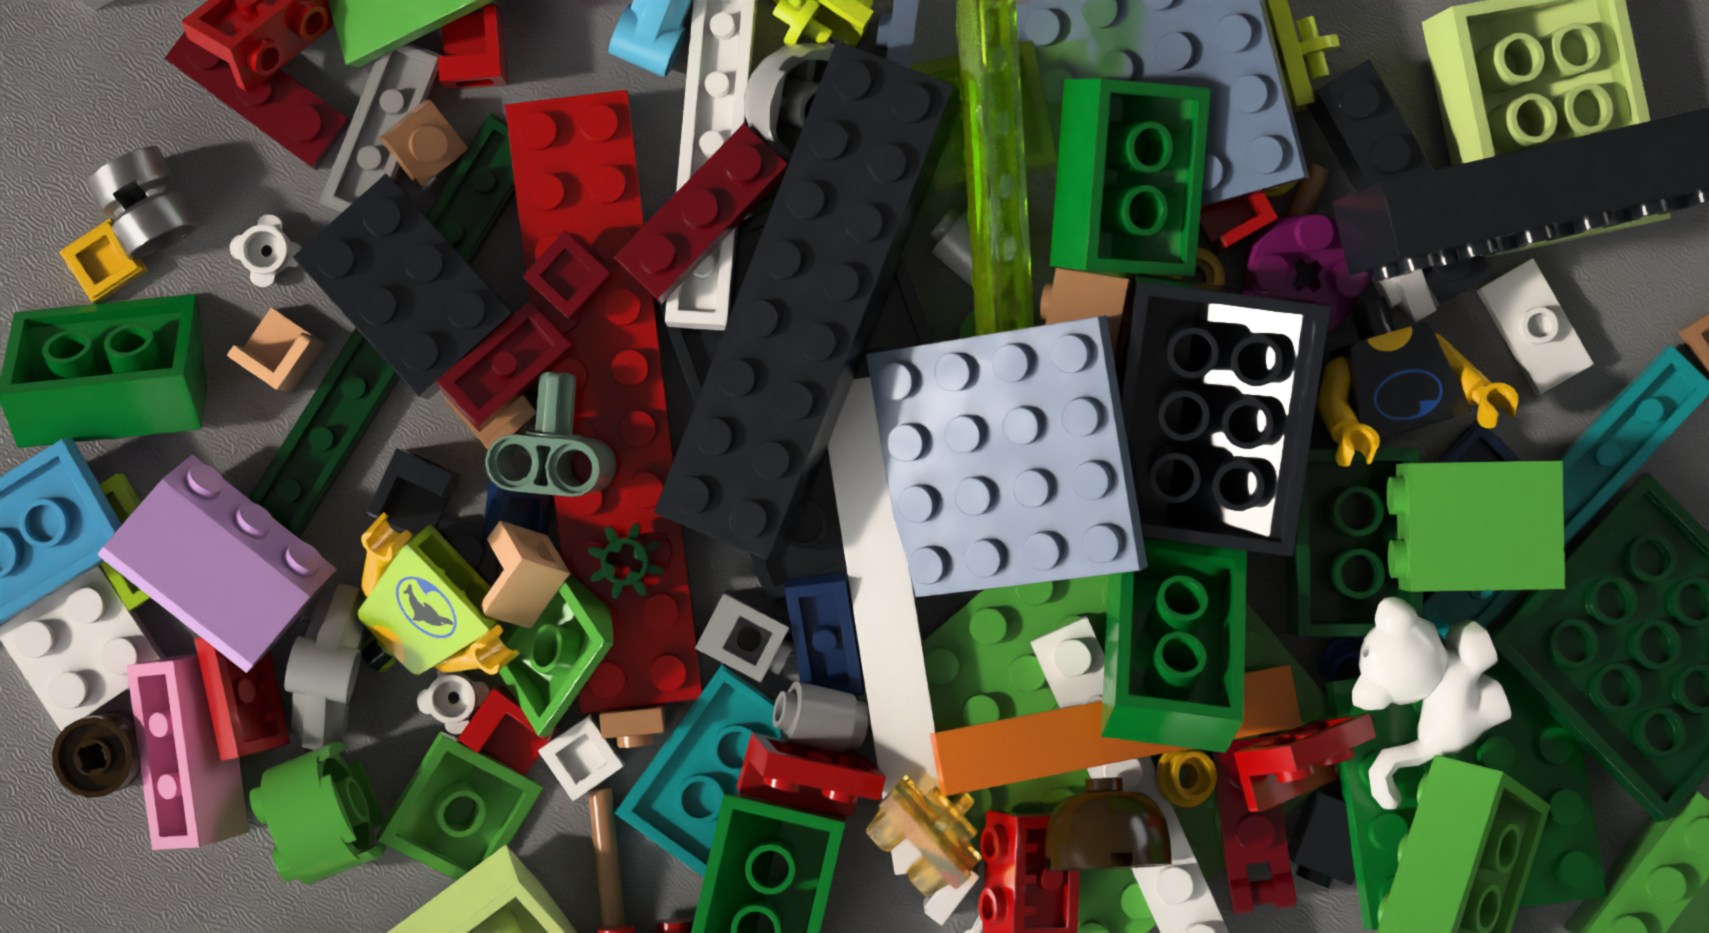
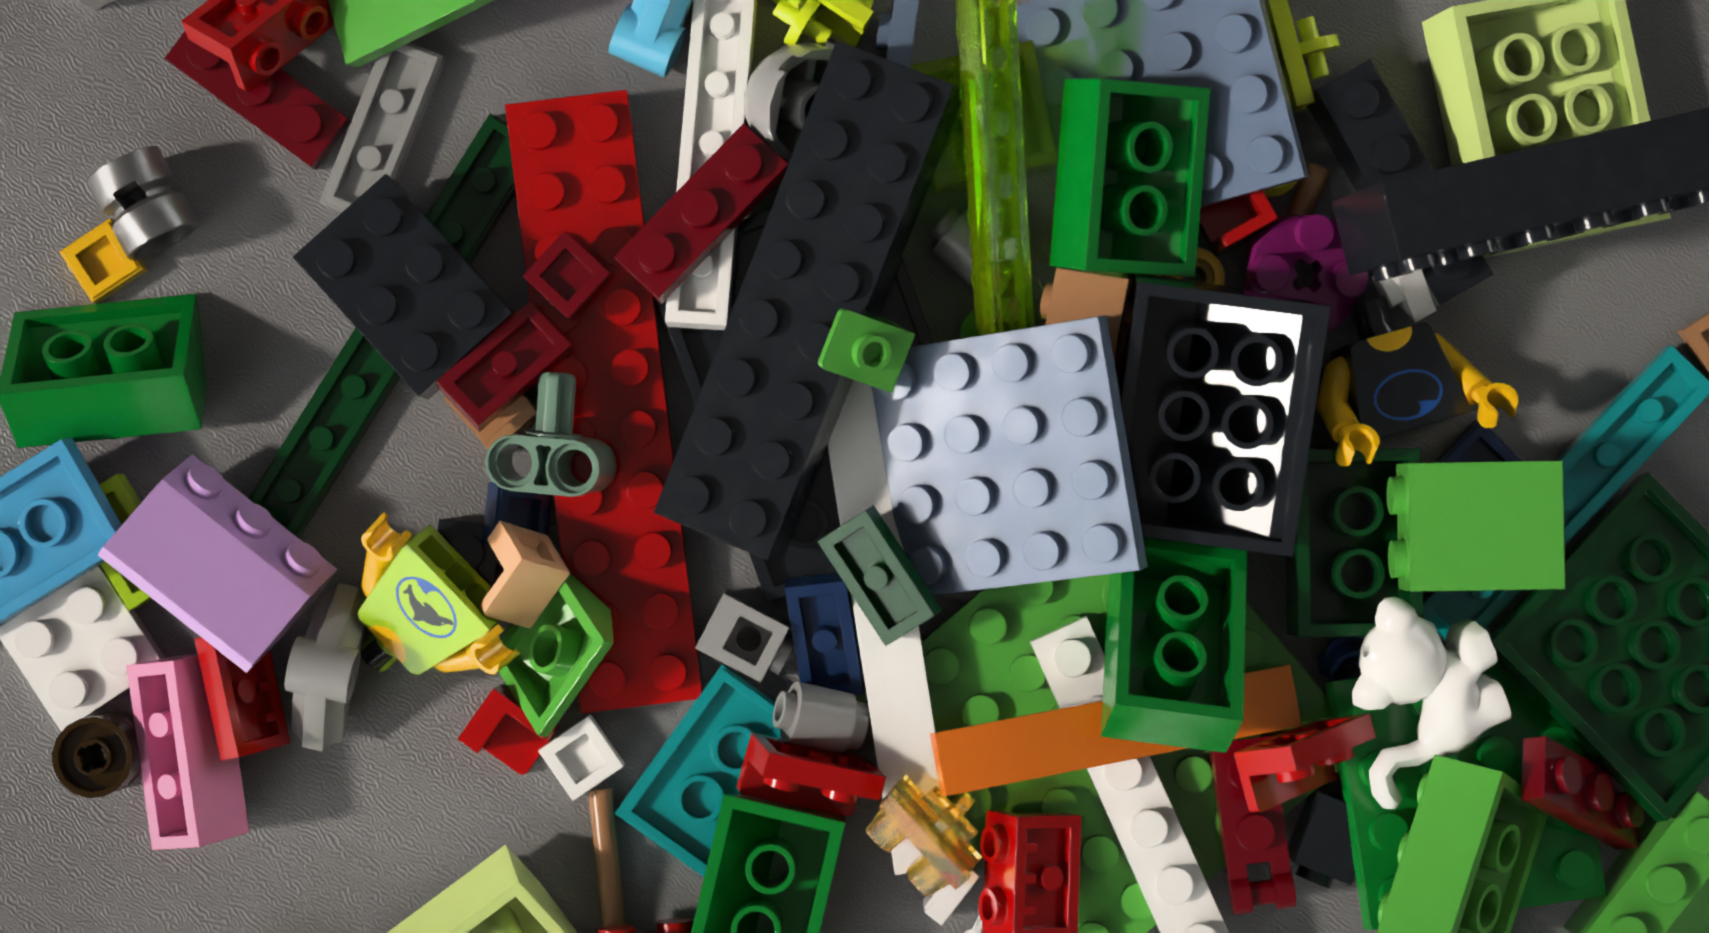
(249, 245): white plate -> none
(278, 351): light nougat panel -> none
(319, 814): bright green brick -> none
(413, 492): black panel -> none
(423, 143): medium nougat plate -> none
(457, 715): white plate -> none
(458, 808): bright green slope -> none
(474, 51): red panel -> none
(610, 568): dark green gear -> none
(633, 725): medium nougat plate -> none
(866, 349): none -> bright green bracket
(879, 575): none -> plate
(1107, 830): dark brown cylinder -> none
(1200, 777): yellow plate -> none
(1534, 327): white plate -> none
(1579, 793): none -> dark red plate

